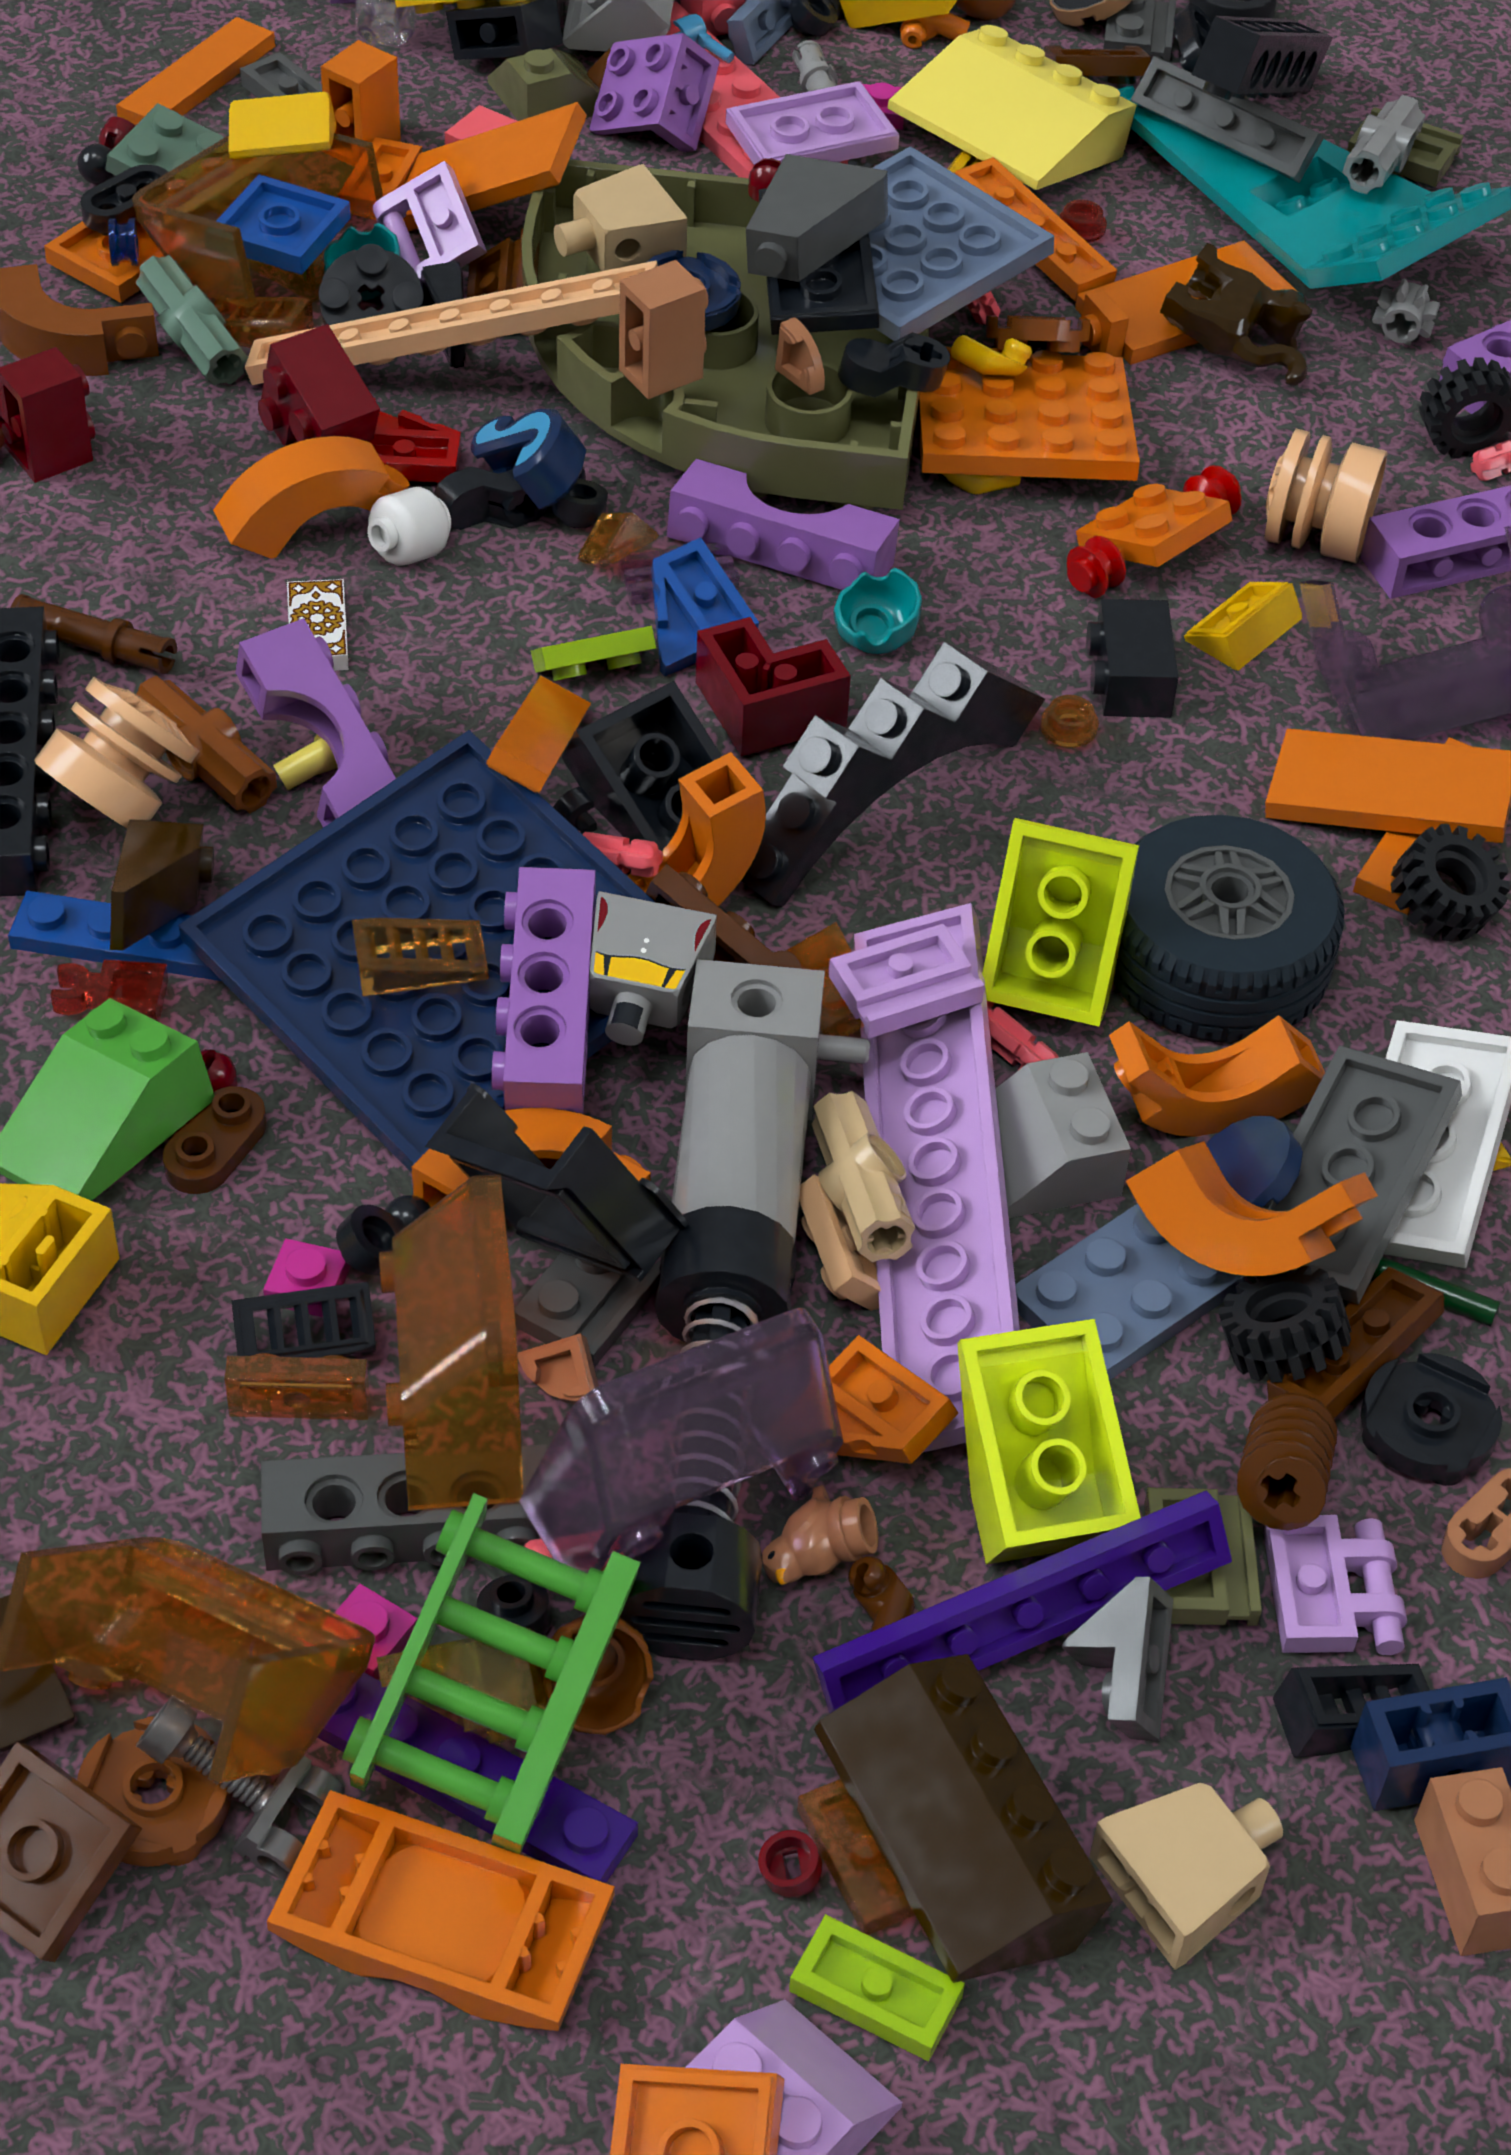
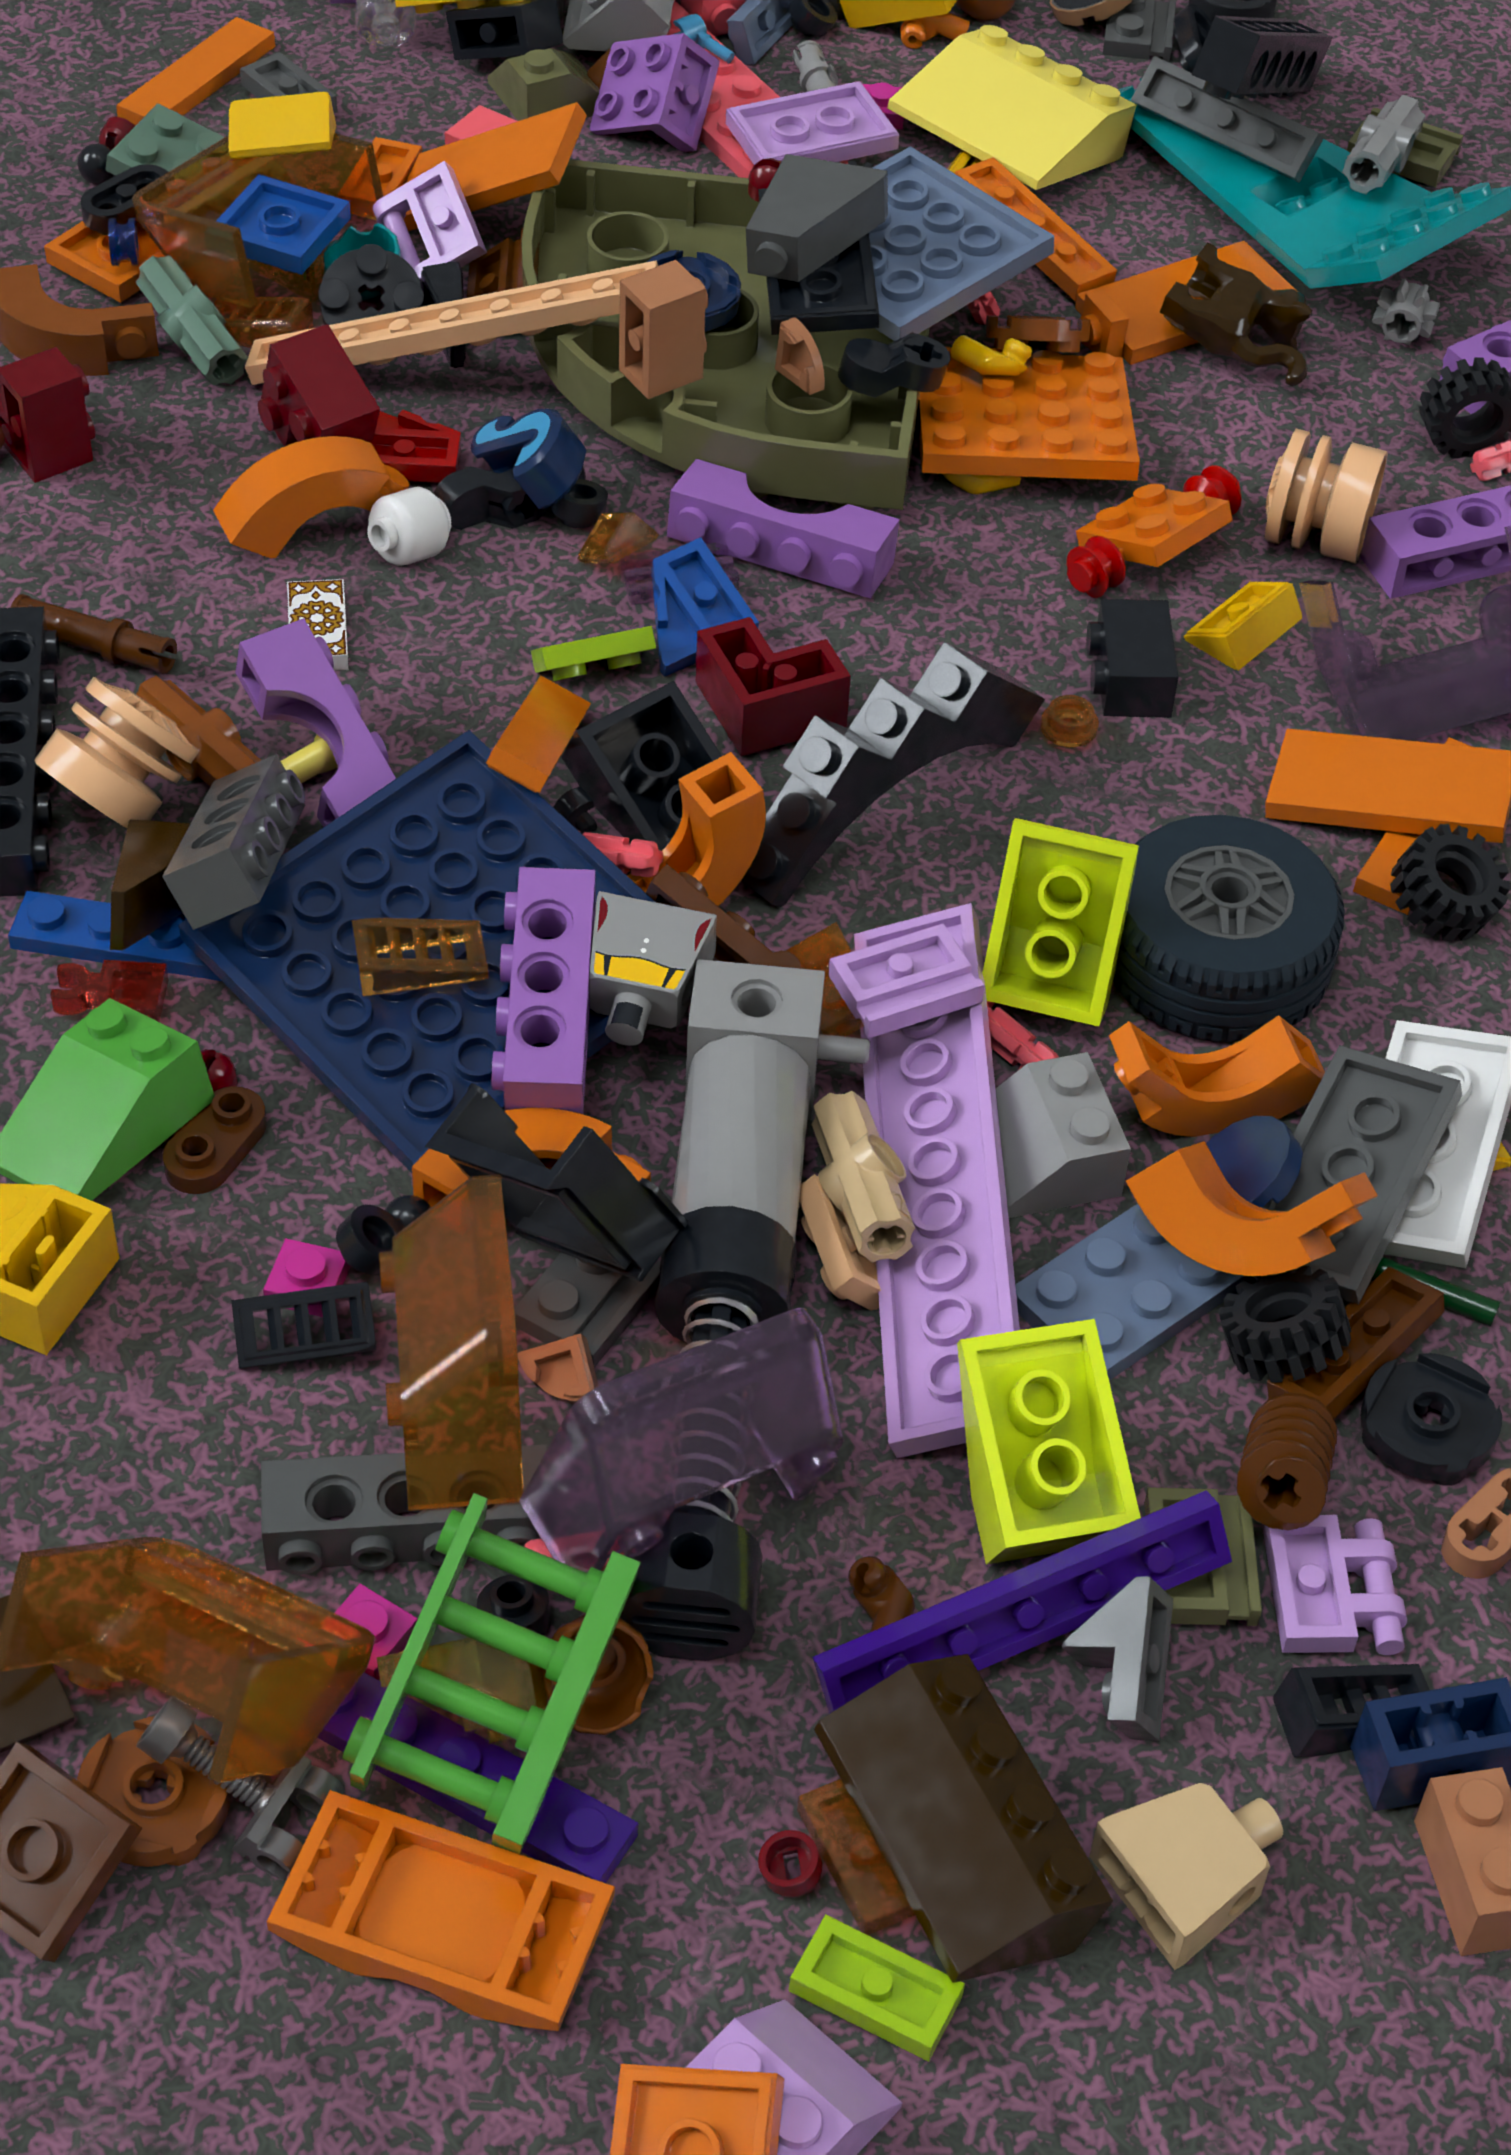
(235, 841): none -> dark grey brick
(297, 1387): clear orange plate -> none
(364, 92): orange brick -> none
(623, 221): tan torso -> none
(821, 1537): nougat animal -> none
(878, 612): teal hair -> none
(885, 1406): orange wing -> none
(1085, 219): clear red plate -> none
(1117, 64): reddish brown plate -> none

